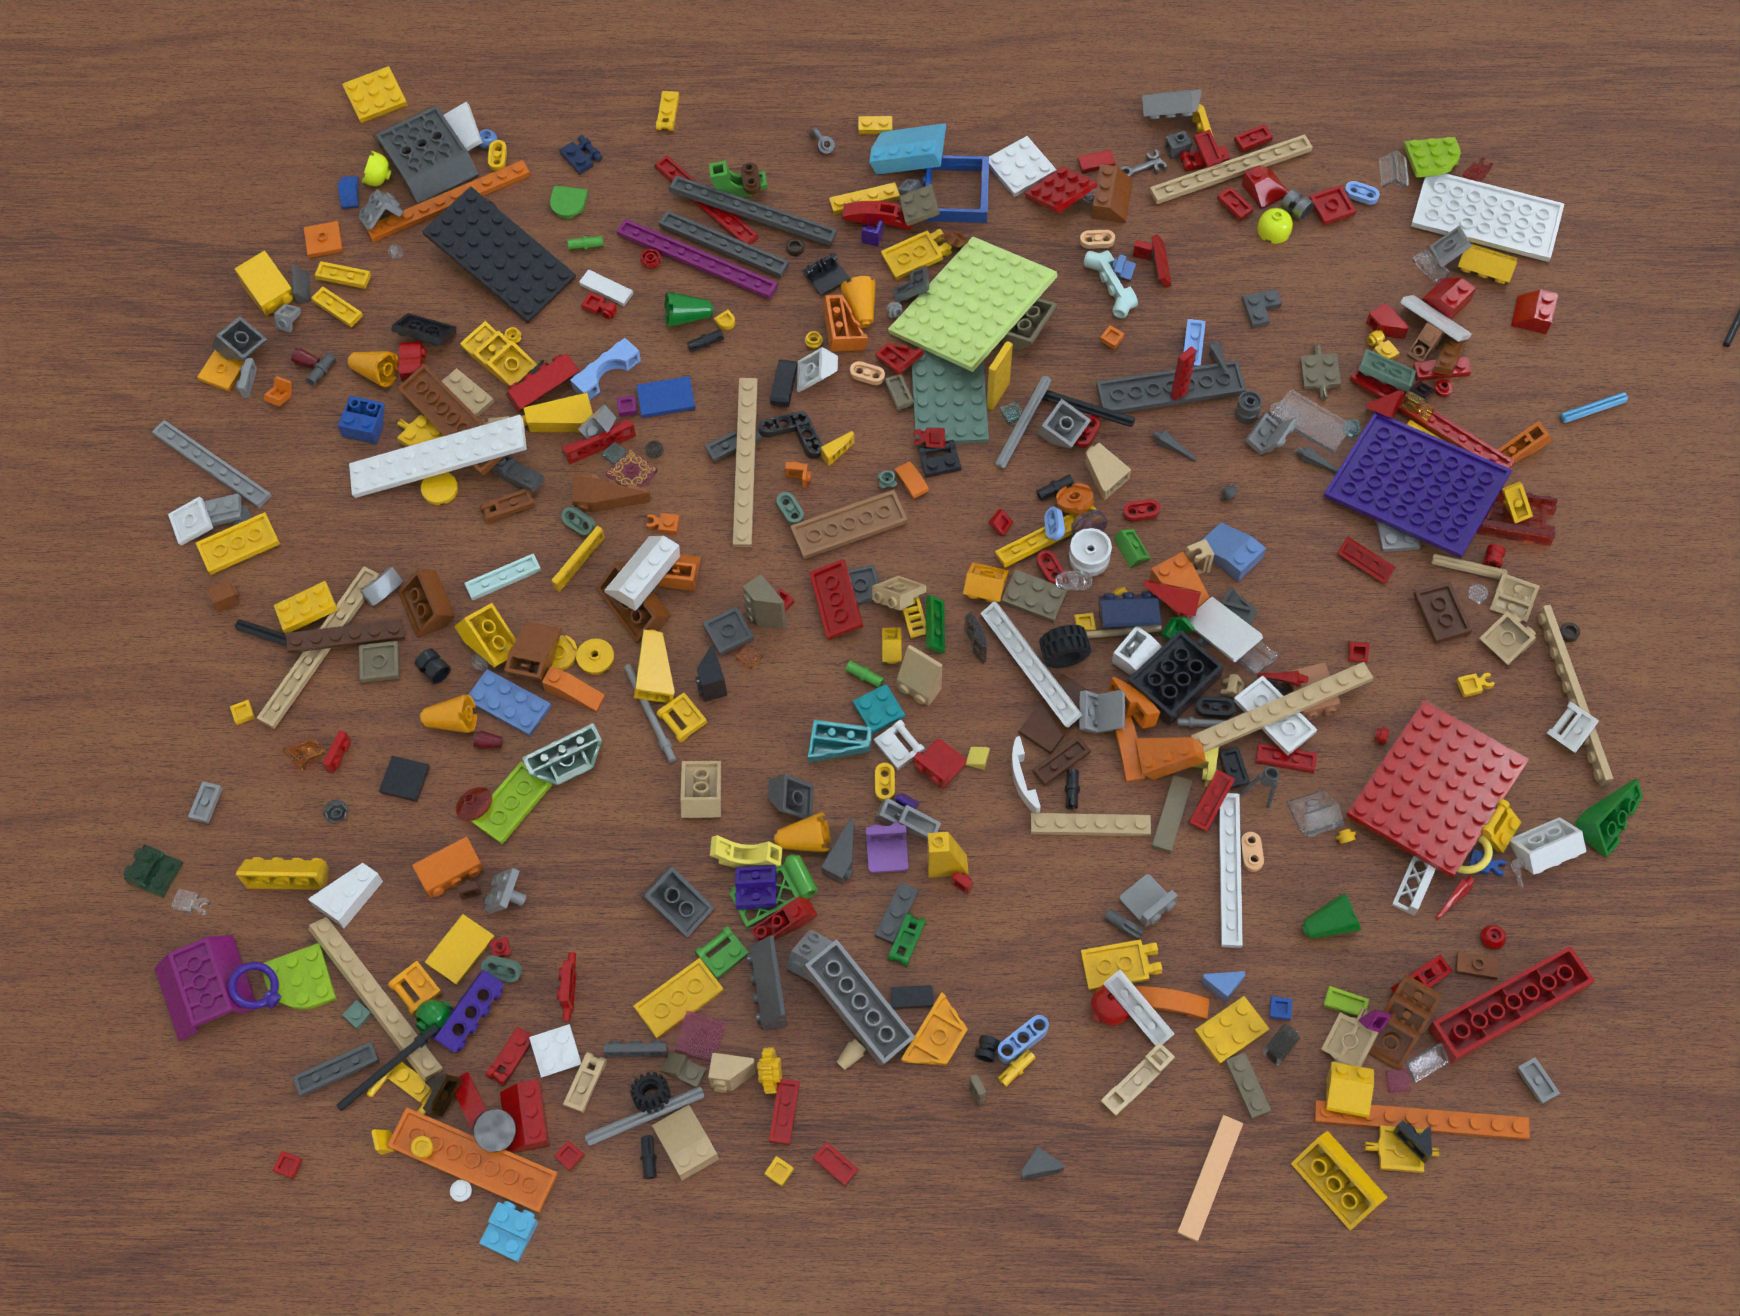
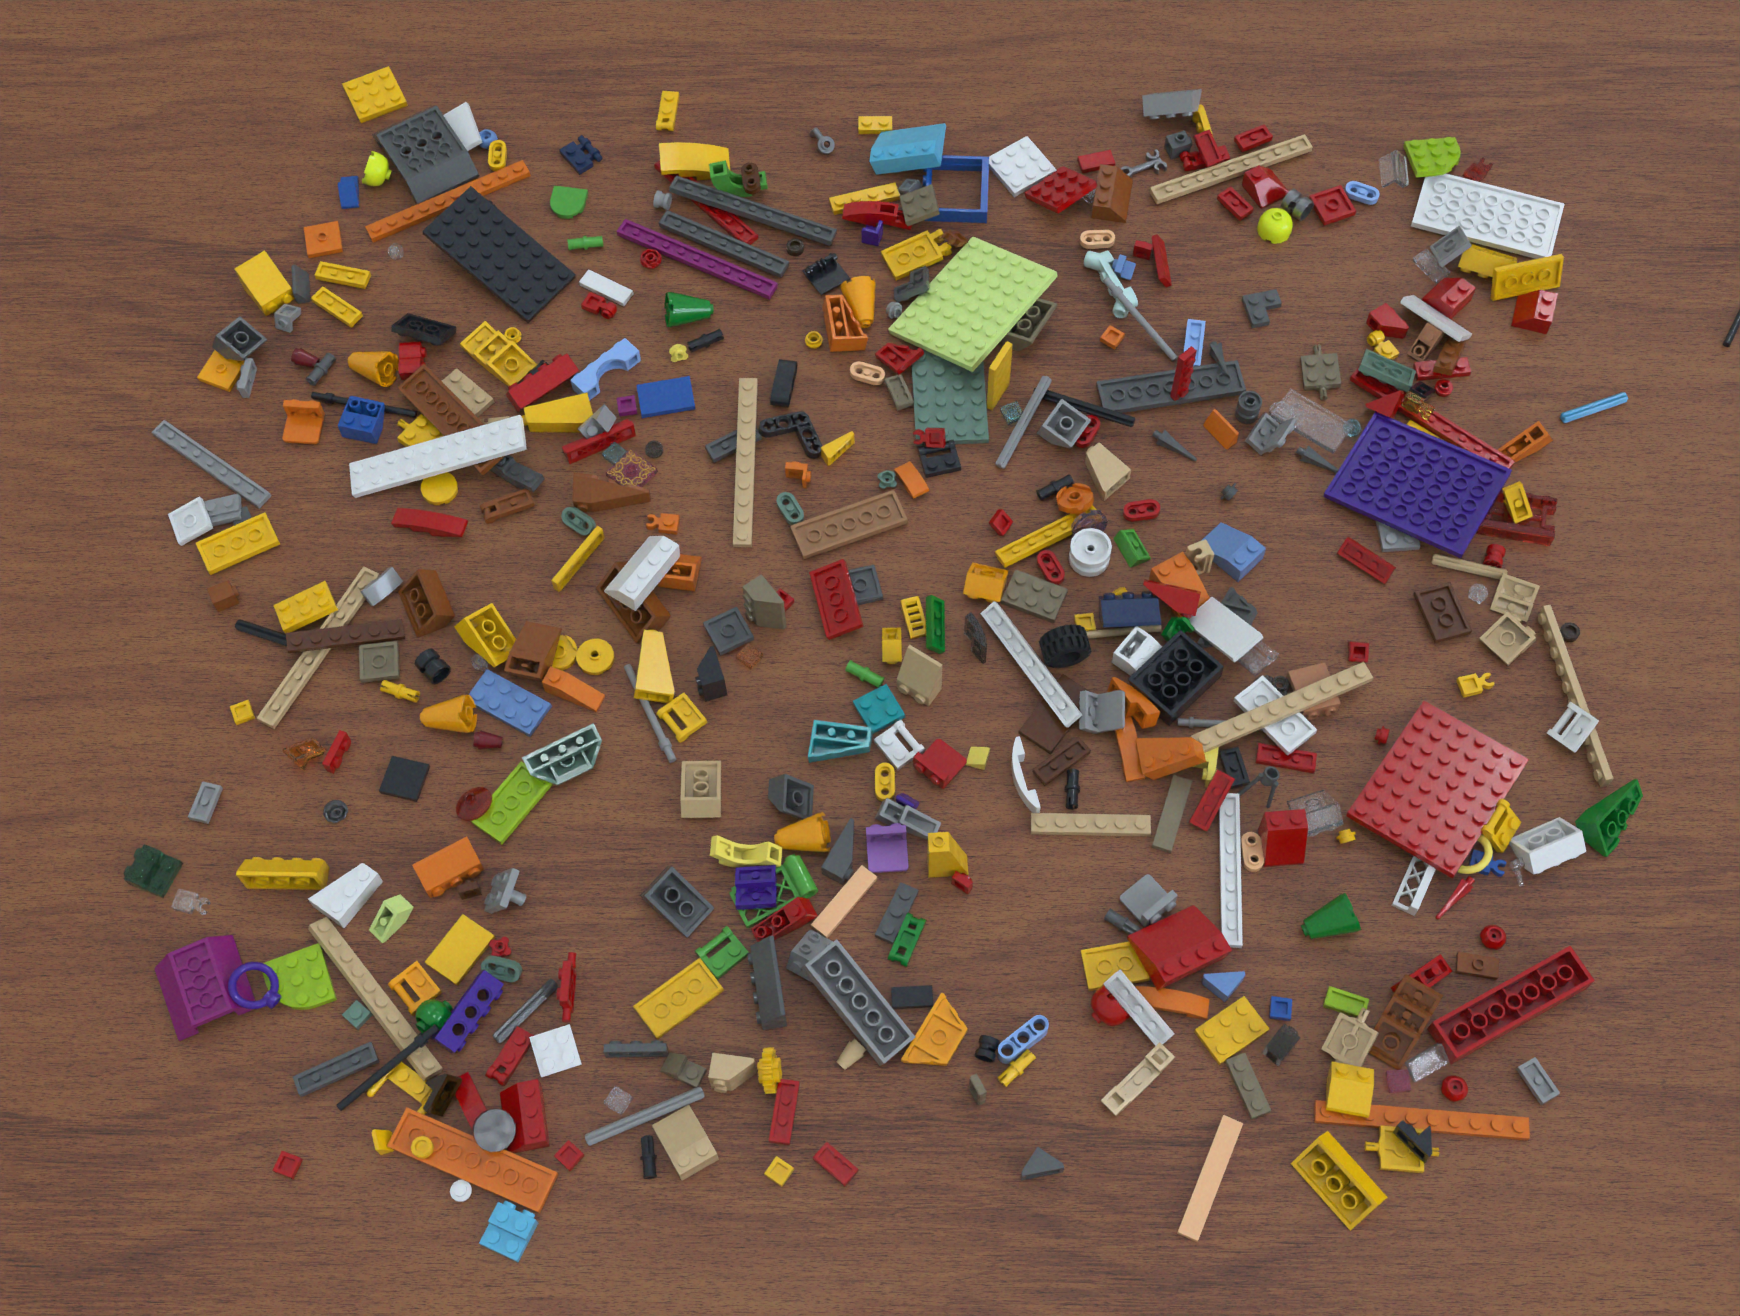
(280, 392): orange bracket -> none
(303, 421): none -> orange bracket
(330, 398): none -> black bar
(375, 207): light grey bracket -> none
(390, 917): none -> yellowish green slope
(400, 691): none -> yellow pin
(428, 521): none -> red slope
(502, 577): light aqua tile -> none
(525, 1010): none -> dark grey axle
(584, 1083): tan plate -> none
(618, 1100): none -> clear tile
(649, 1082): black tyre -> none
(662, 200): none -> light grey wheel
(678, 353): none -> light yellow plate
(690, 159): none -> yellow slope
(700, 1036): clear pink tile -> none
(725, 320): yellow tile -> none
(815, 368): white slope -> none
(844, 901): none -> light nougat tile
(897, 592): tan plate -> none
(1054, 523): light blue plate -> none
(1072, 580): clear plate -> none
(1117, 292): none -> light grey bar
(1178, 946): none -> red slope
(1215, 707): black plate -> none
(1221, 429): none -> orange slope
(1234, 684): tan tile -> none
(1283, 837): none -> red slope
(1290, 677): red piece -> none
(1375, 1020): magenta slope -> none
(1448, 1090): none -> red plate
(1526, 277): none -> yellow tile

